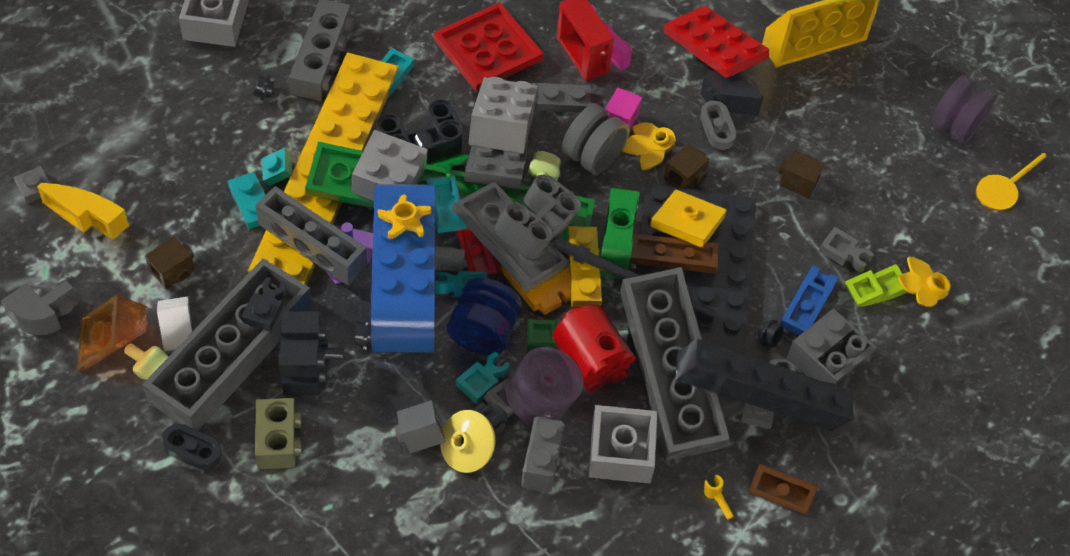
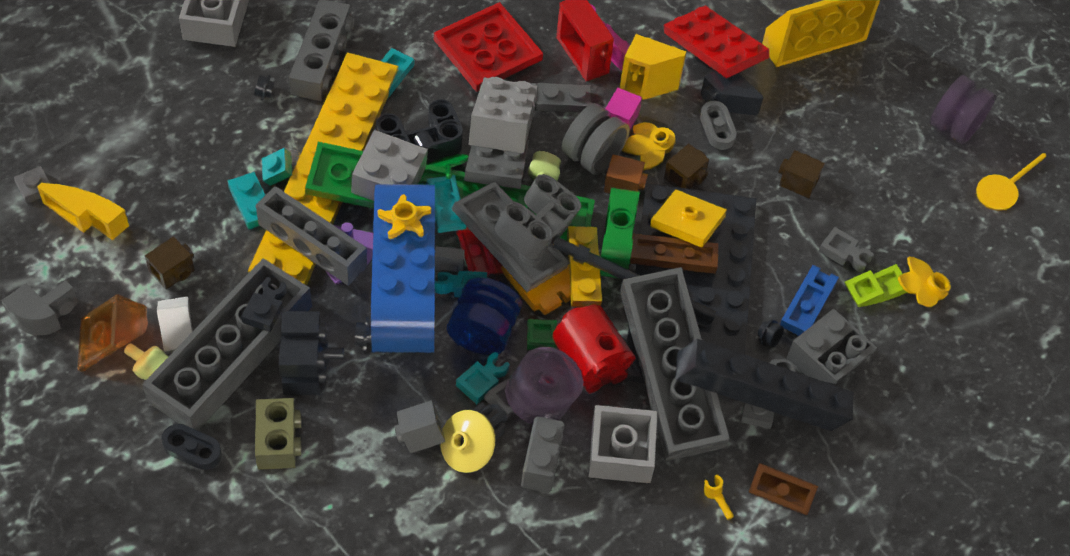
(625, 174): none -> dark orange brick
(651, 68): none -> yellow slope

